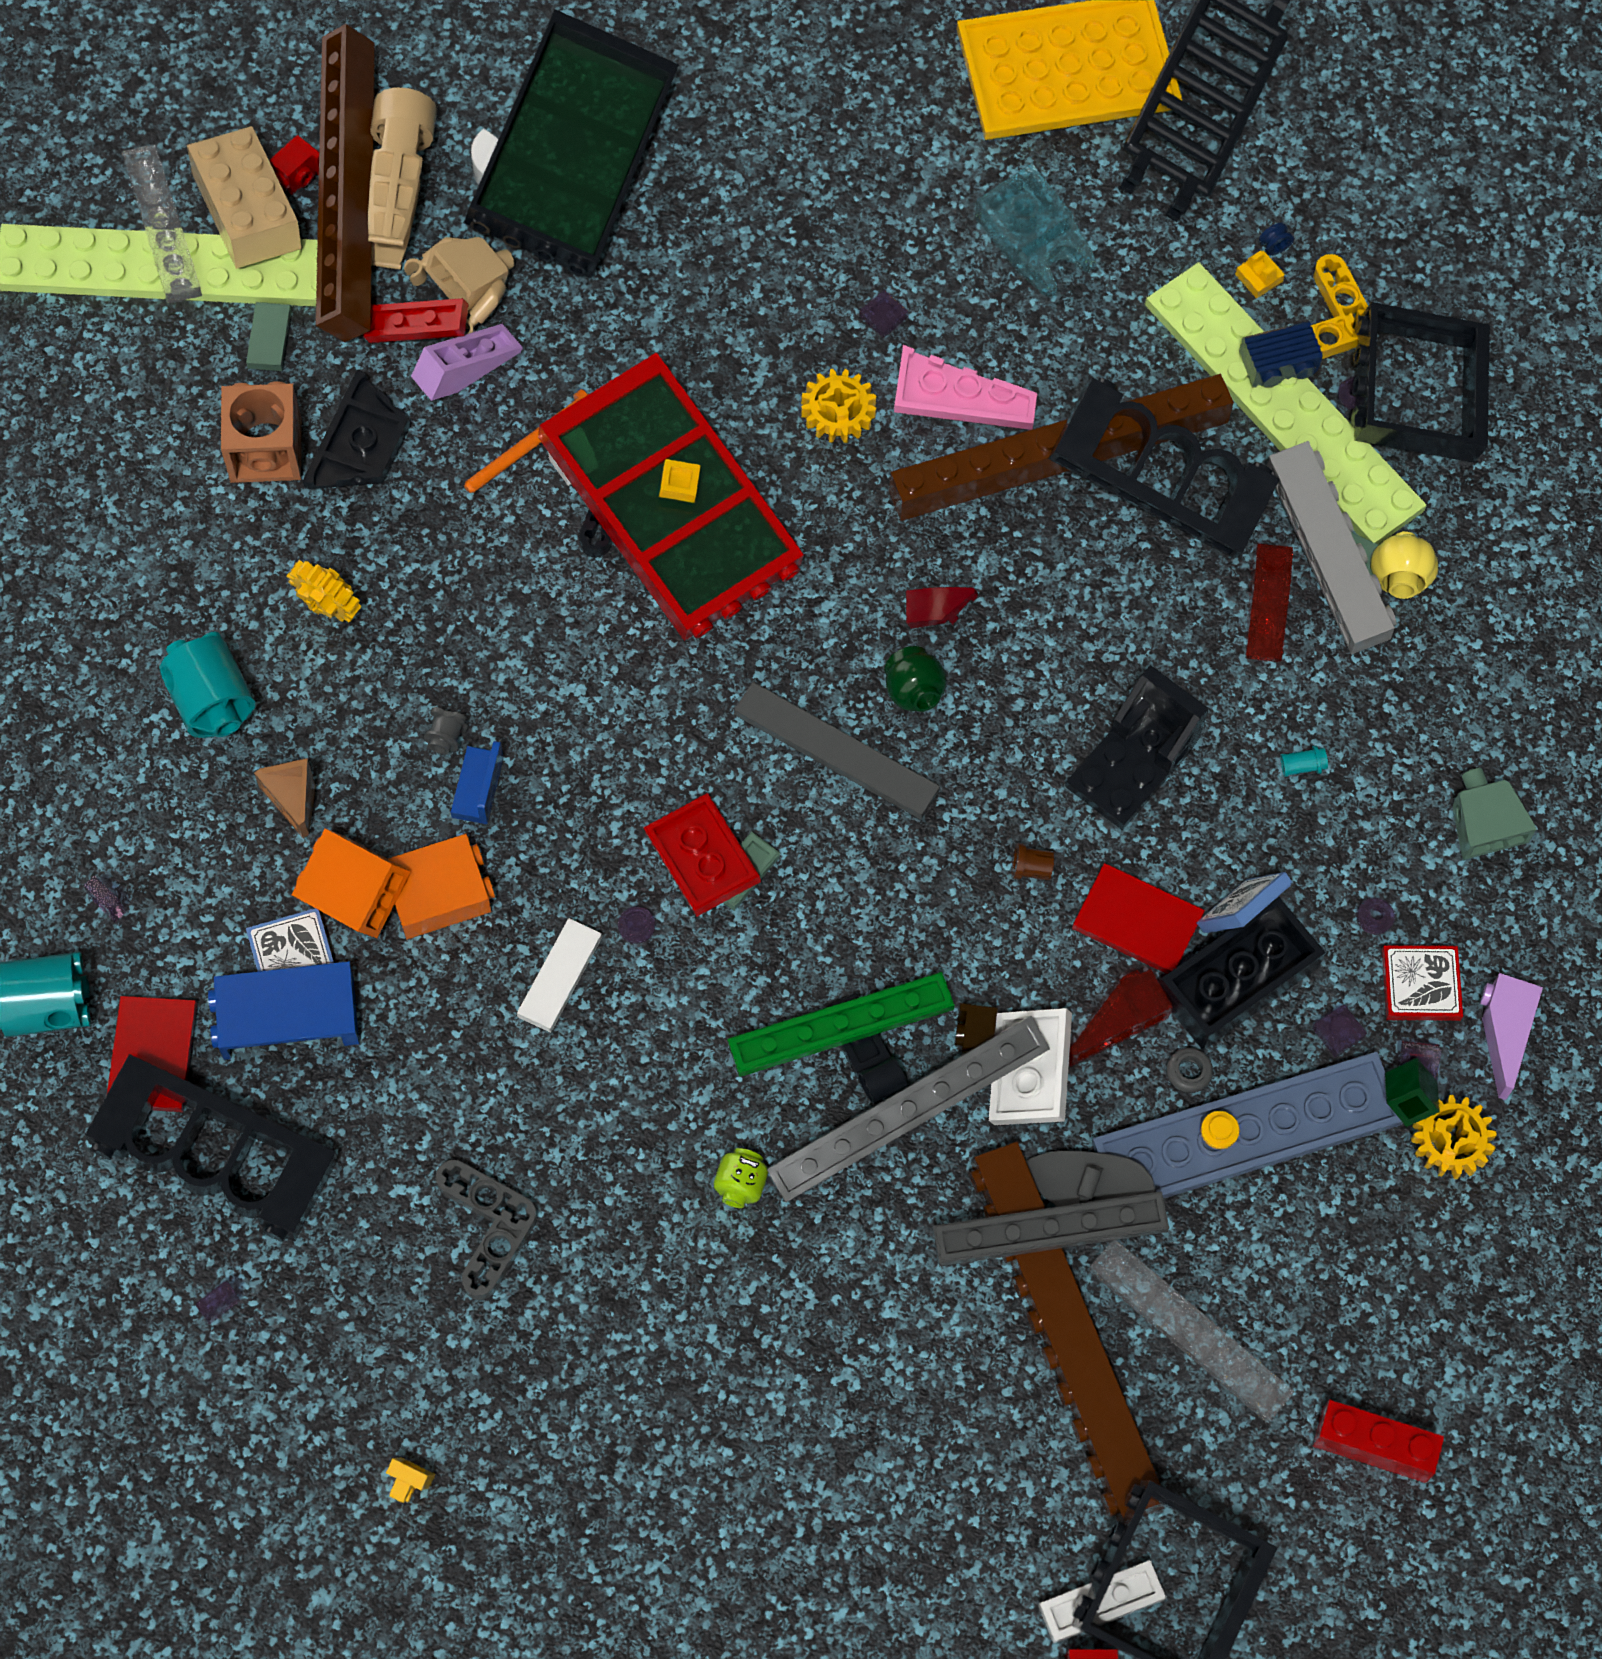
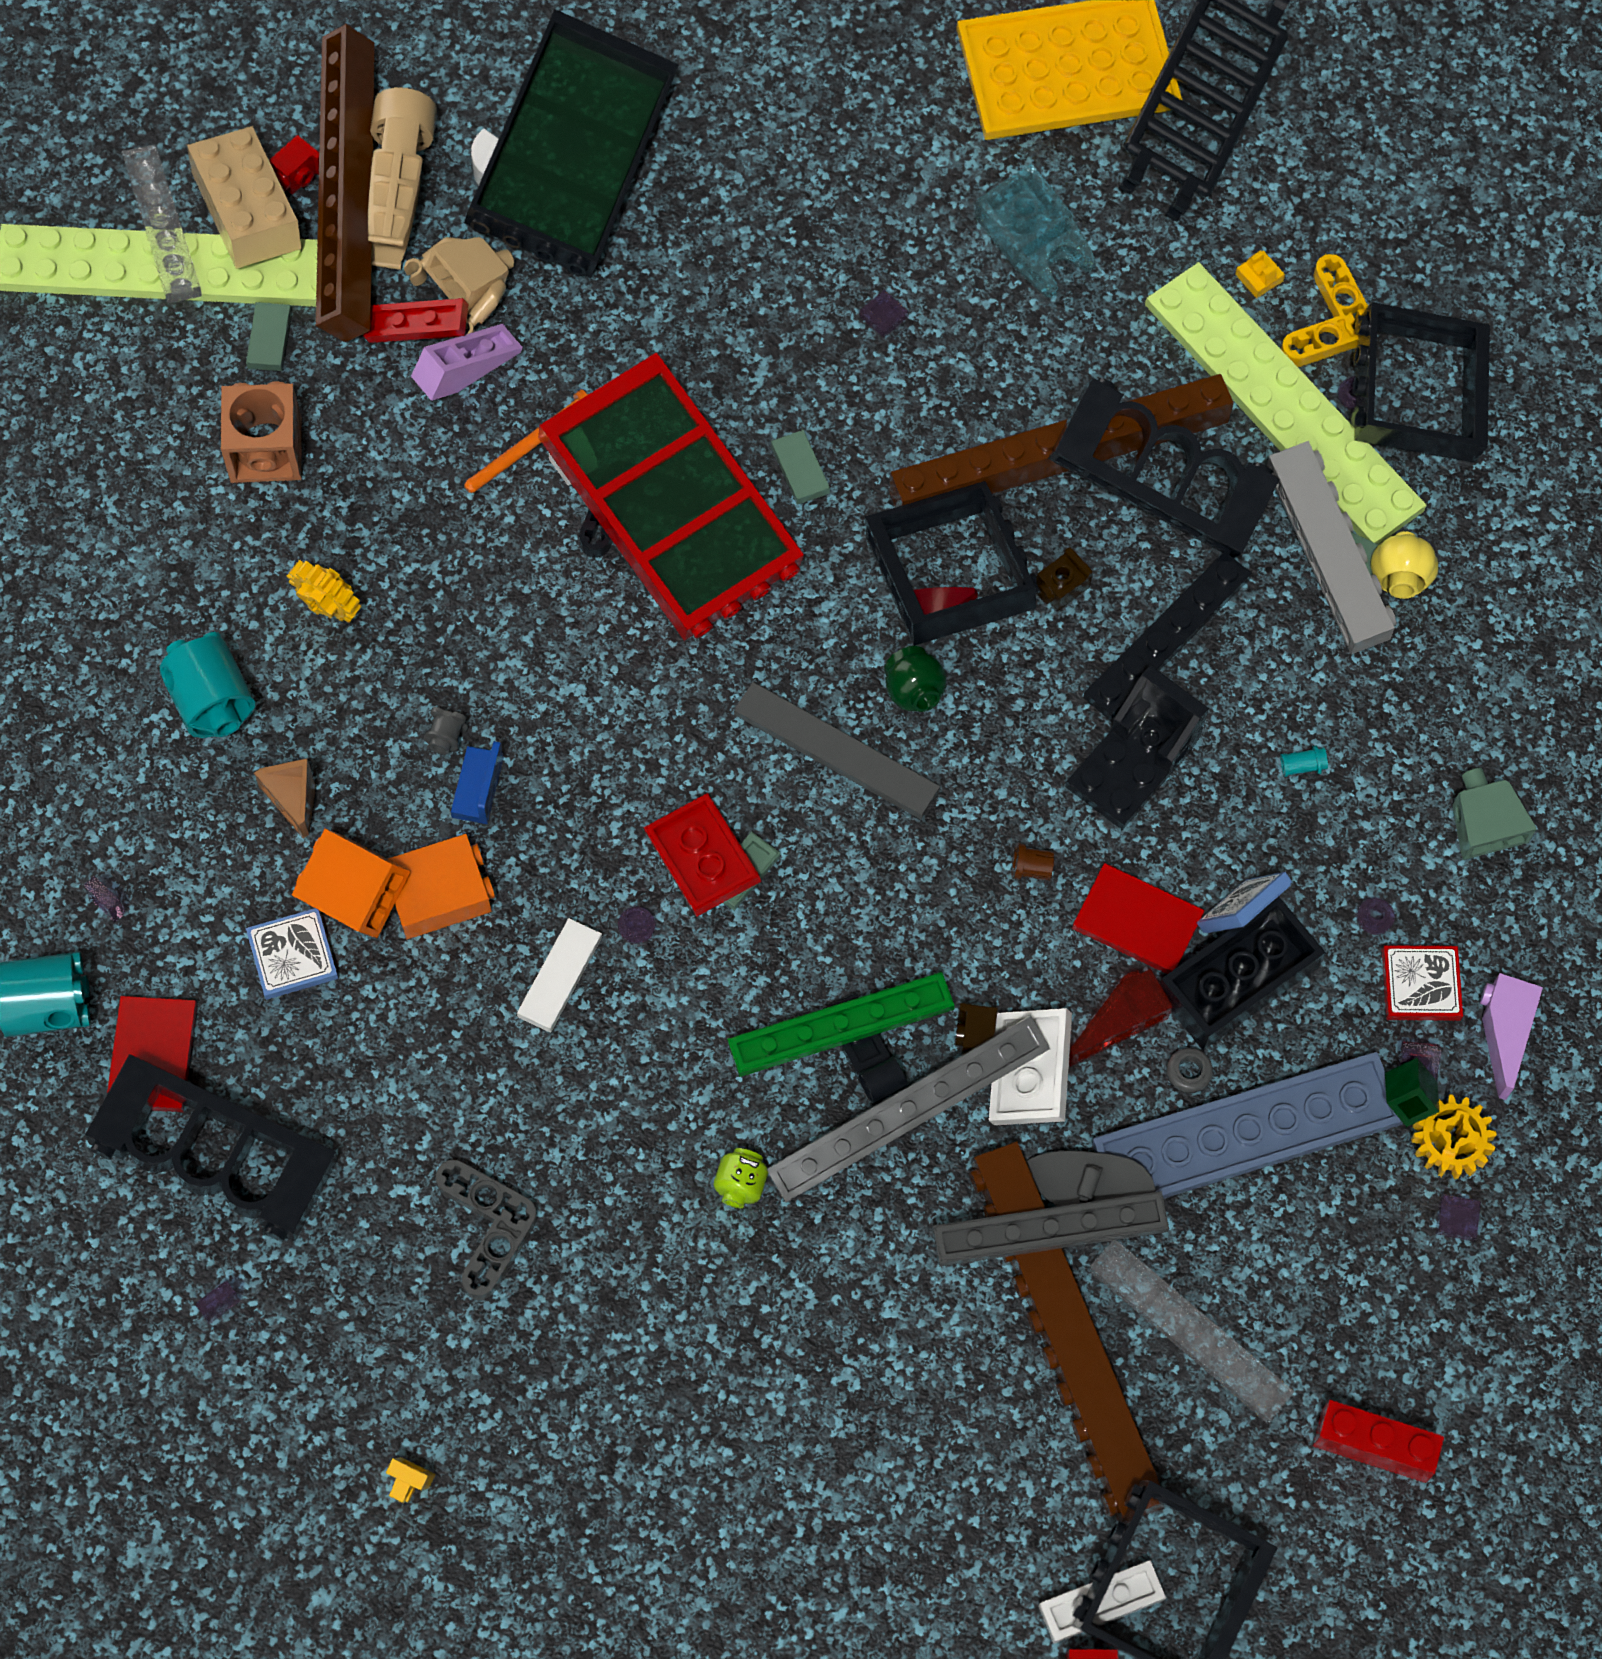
(284, 1007): blue panel -> none
(359, 439): black wing -> none
(679, 480): yellow plate -> none
(800, 467): none -> sand green tile
(827, 417): yellow gear -> none
(933, 512): none -> black window
(946, 392): bright pink wing -> none
(1076, 580): none -> dark brown brick
(1168, 633): none -> black plate
(1220, 1130): yellow plate -> none
(1268, 602): clear red slope -> none
(1276, 239): dark blue bush -> none
(1281, 354): dark blue brick -> none
(1339, 1030): clear purple plate -> none
(1458, 1217): none -> clear purple tile

